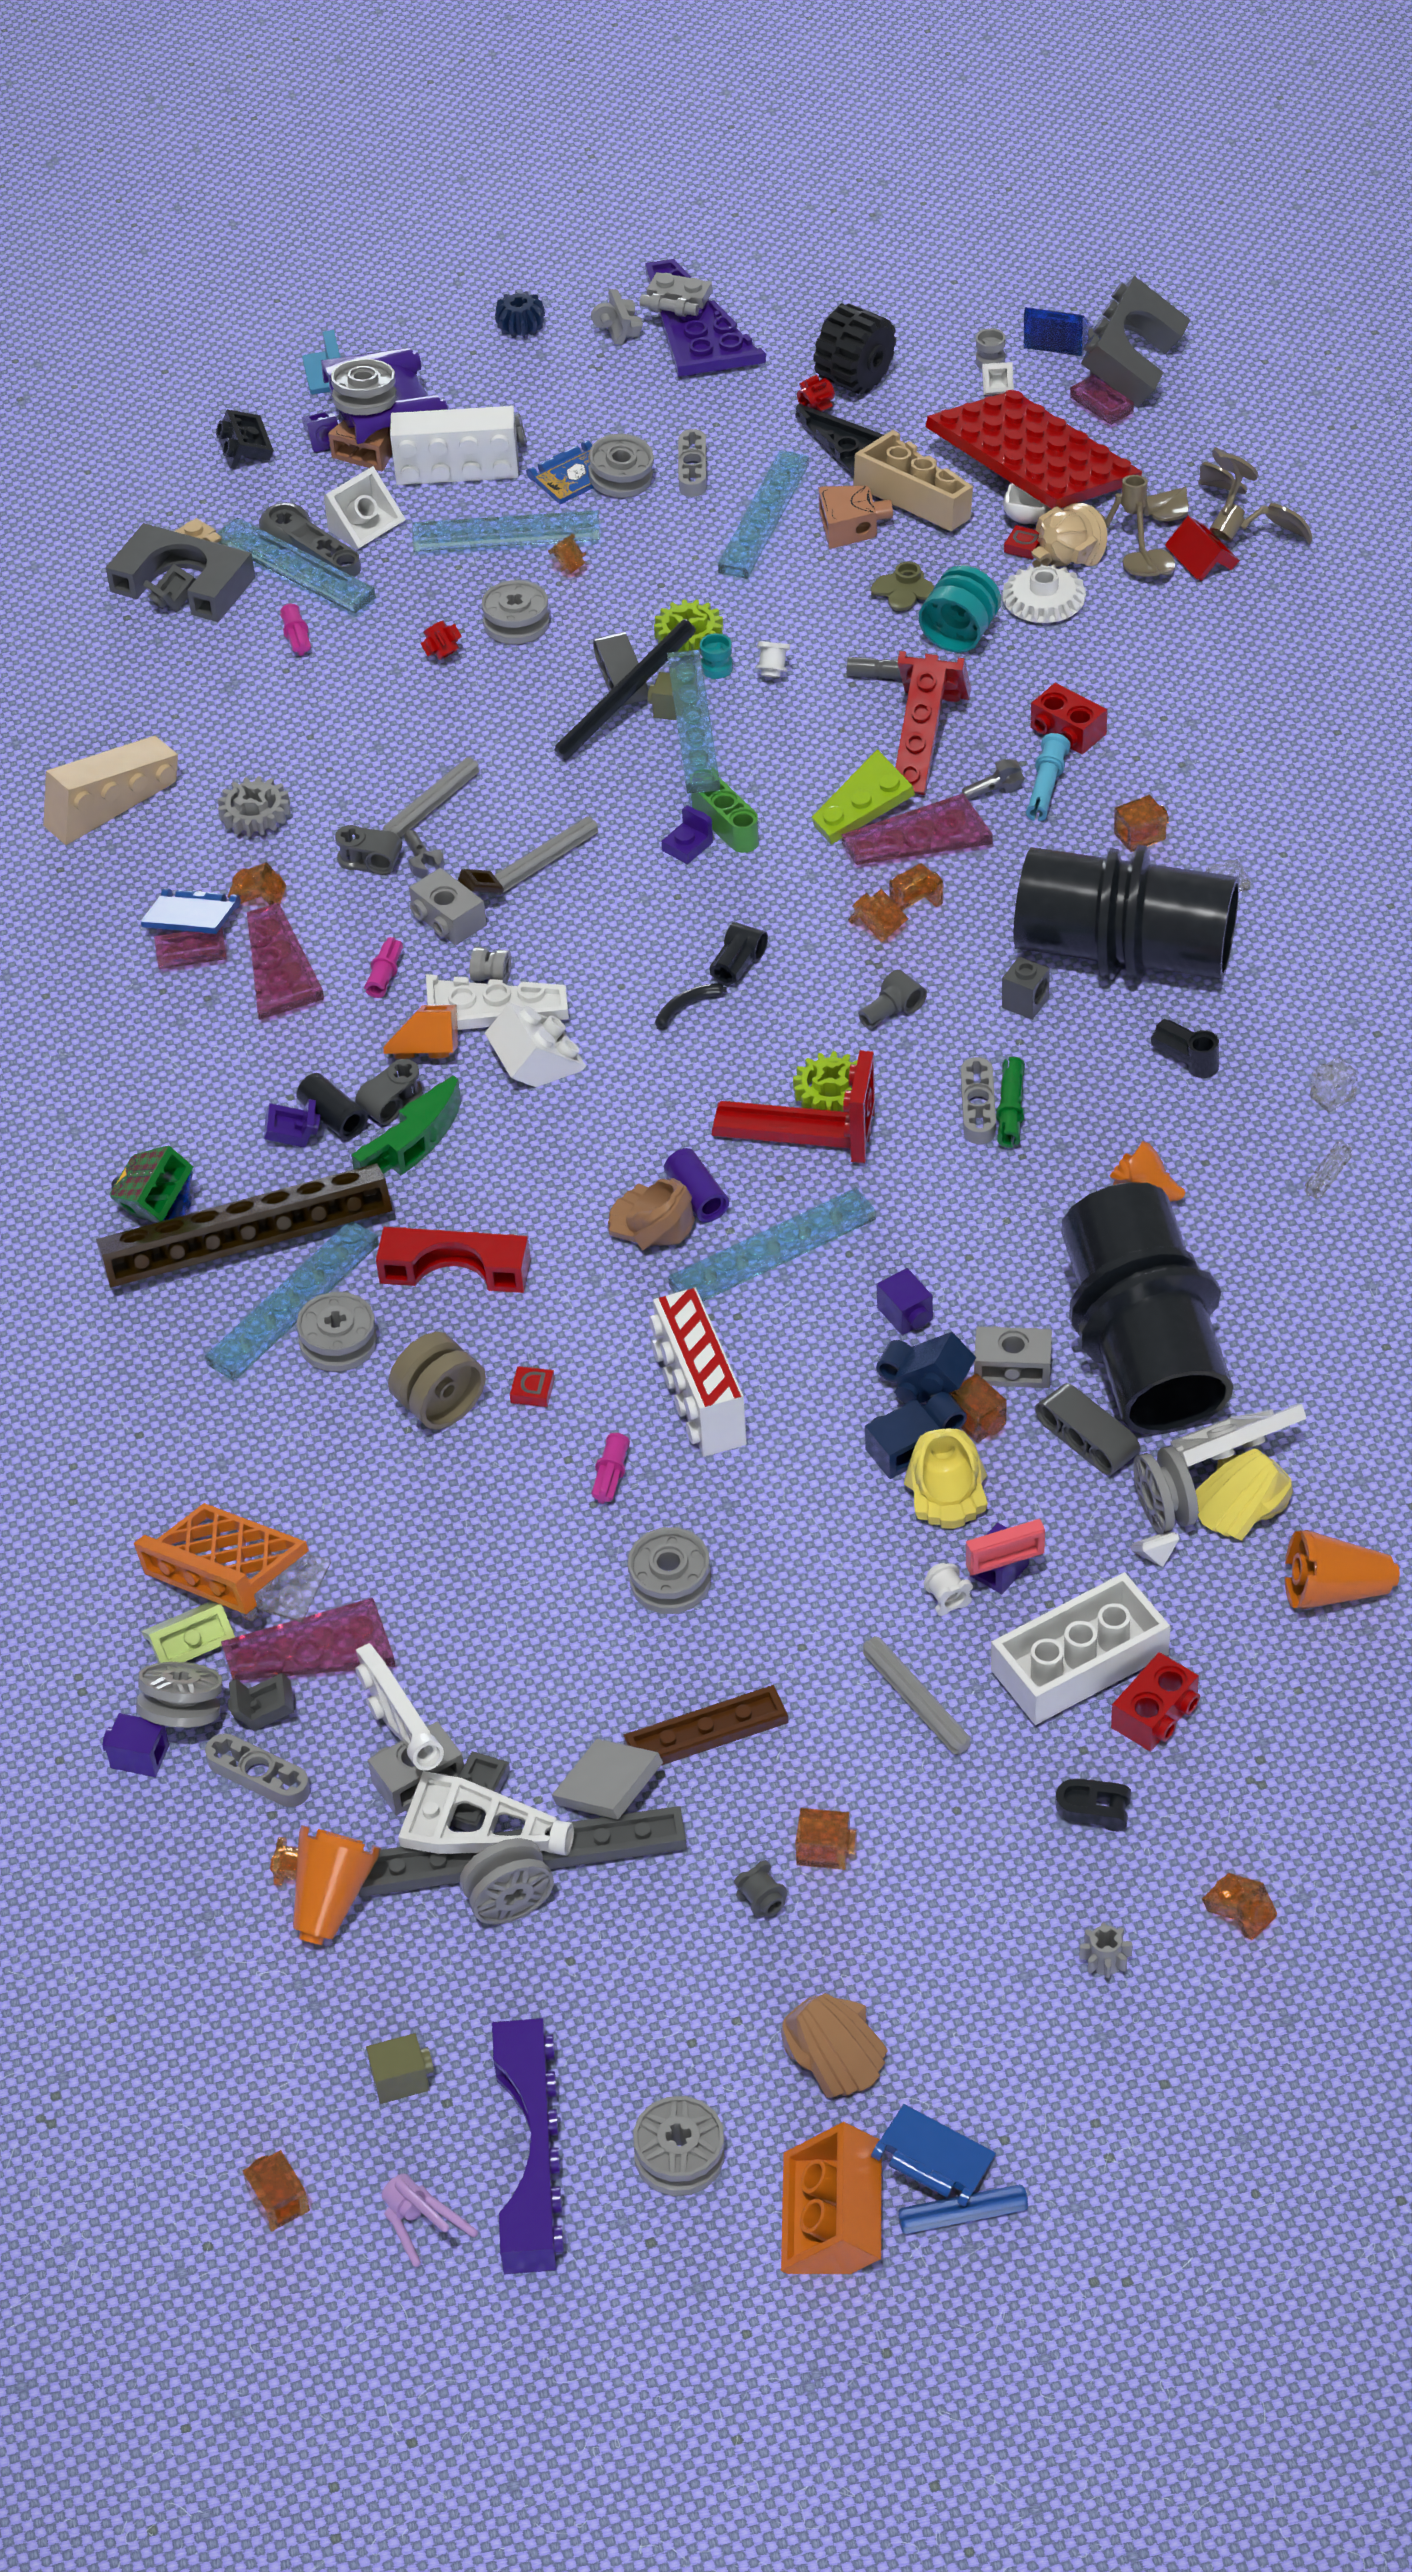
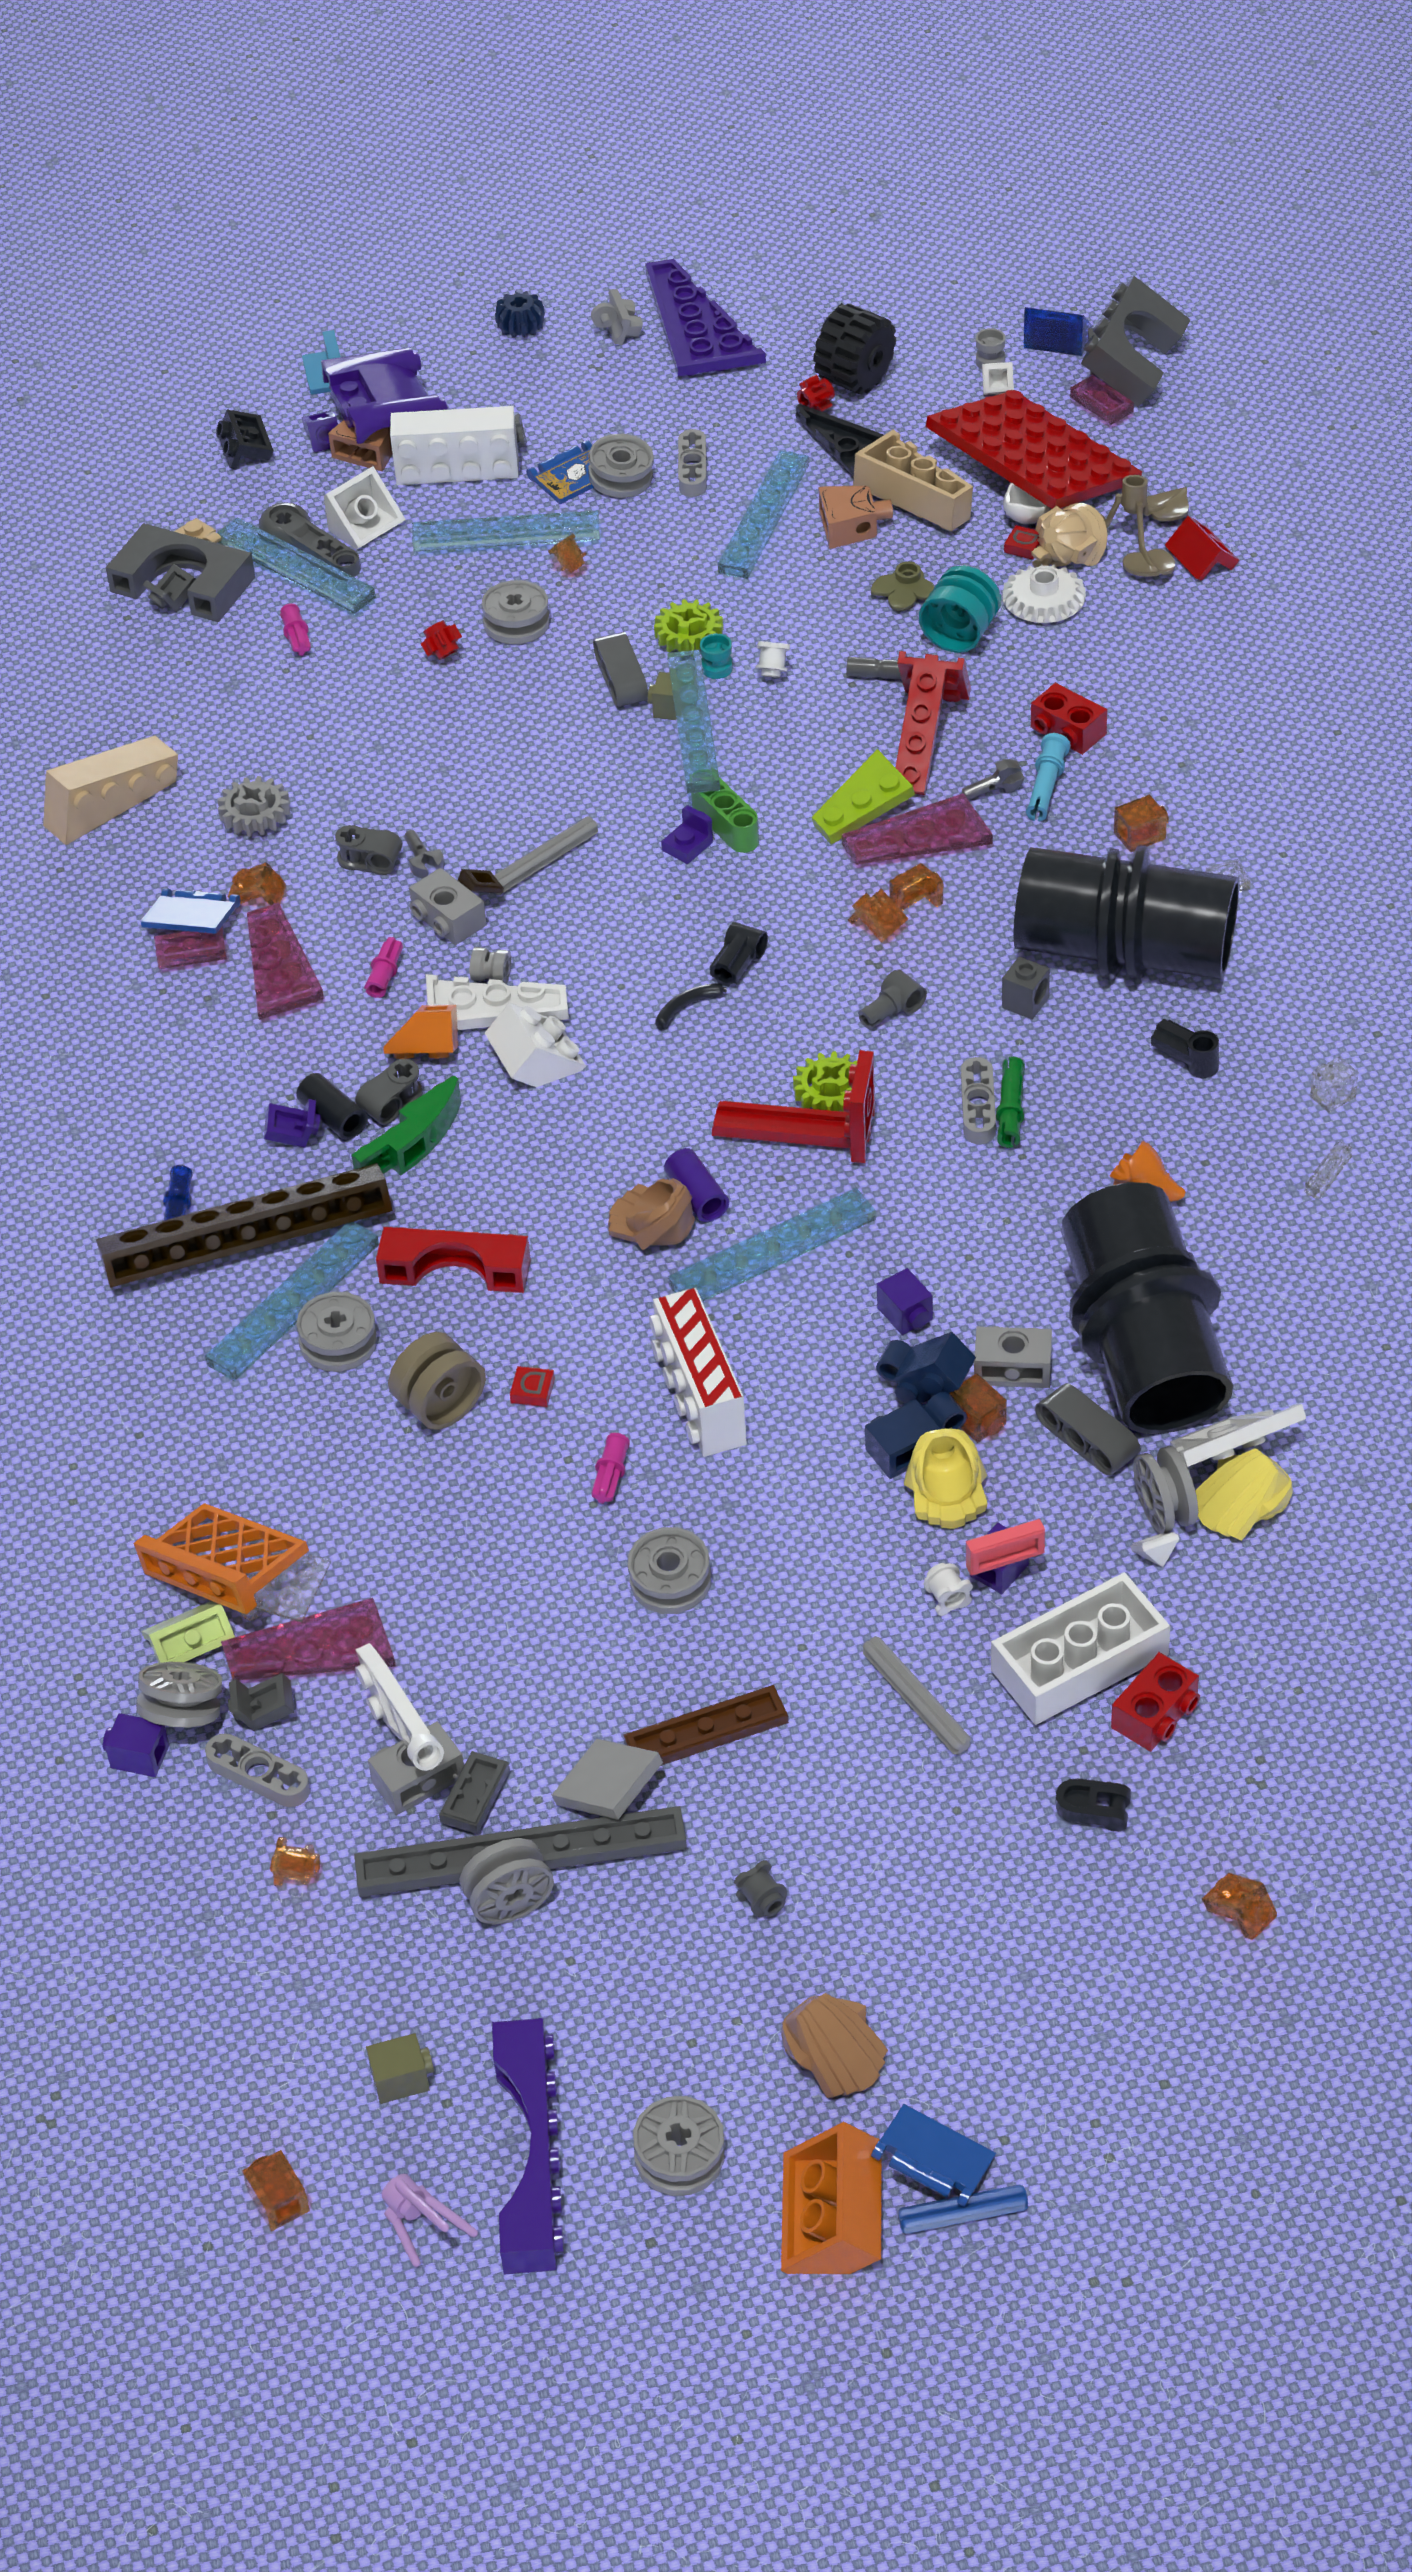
(151, 1183): green torso -> none
(328, 1881): orange cone -> none
(363, 387): light grey wheel -> none
(433, 797): light grey axle -> none
(434, 1807): white plate -> none
(624, 690): black axle -> none
(676, 294): light grey plate -> none
(824, 1839): clear orange brick -> none
(1105, 1950): light grey gear -> none
(1231, 515): dark tan plant -> none
(1335, 1571): orange cone -> none

